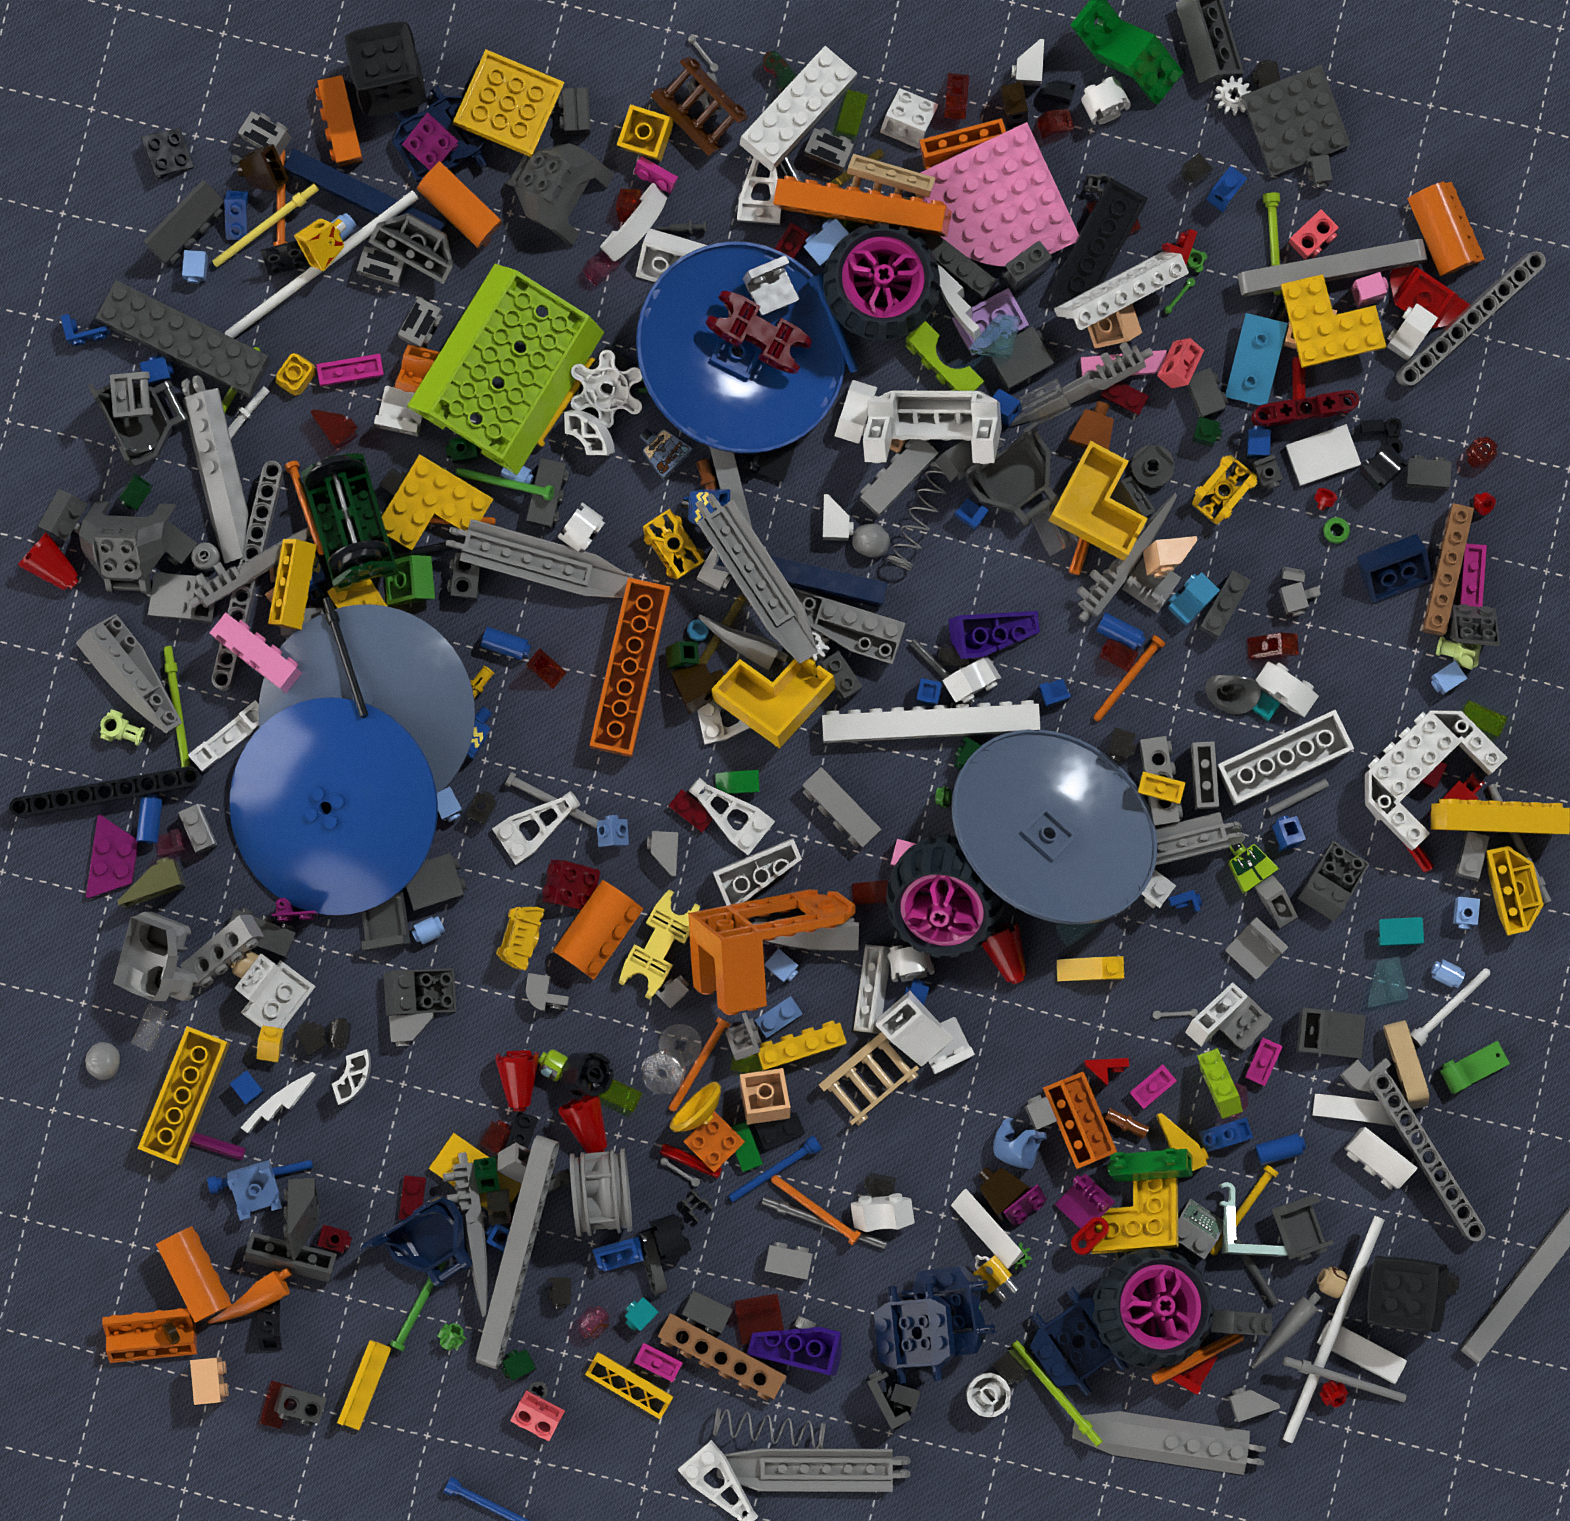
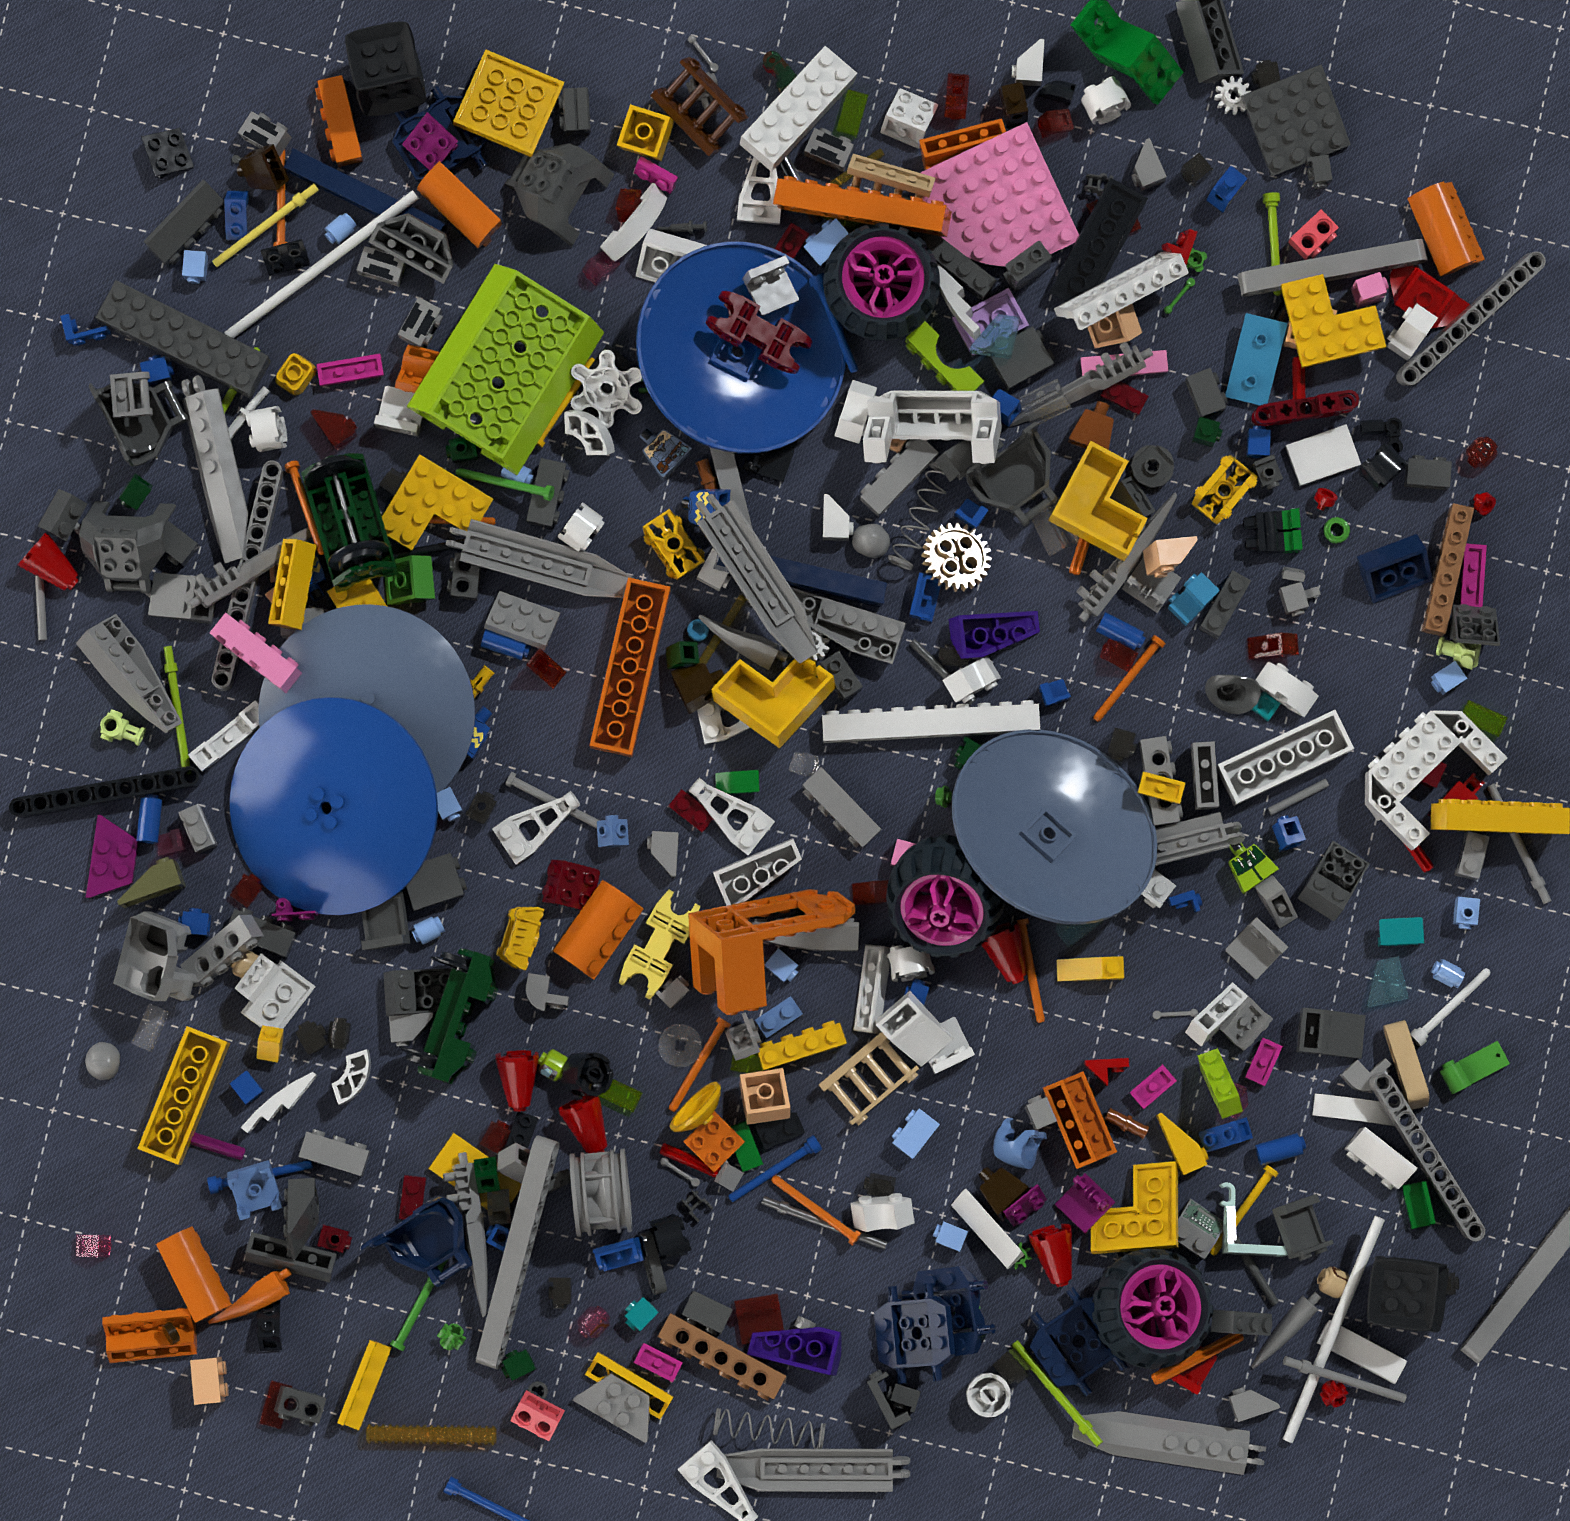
(41, 613): none -> light grey bar
(93, 1245): none -> clear pink bracket
(197, 921): none -> blue brick
(200, 552): light grey head -> none
(247, 890): none -> clear red bracket
(267, 429): none -> white brick
(321, 242): yellow torso -> none
(333, 620): black bar -> none
(335, 1152): none -> light grey brick
(430, 1434): none -> clear yellow piece
(450, 1018): none -> dark green piece
(522, 620): none -> light grey plate
(619, 1403): none -> light grey wing
(673, 1068): clear plate -> none
(728, 1176): none -> light grey tile
(788, 1261): light grey brick -> none
(804, 764): none -> clear piece
(915, 1133): none -> light blue brick
(925, 598): none -> blue hinge
(928, 692): blue panel -> none
(939, 559): none -> gear
(950, 1236): none -> light blue brick
(995, 1274): yellow piece -> none
(1038, 1009): none -> orange bar
(1054, 1252): none -> red cone
(1088, 1234): red plate -> none
(1148, 168): none -> light grey slope
(1150, 1165): green brick -> none
(1180, 363): coral brick -> none
(1271, 534): none -> black hips
(1418, 1204): none -> green panel
(1514, 889): yellow wedge -> none

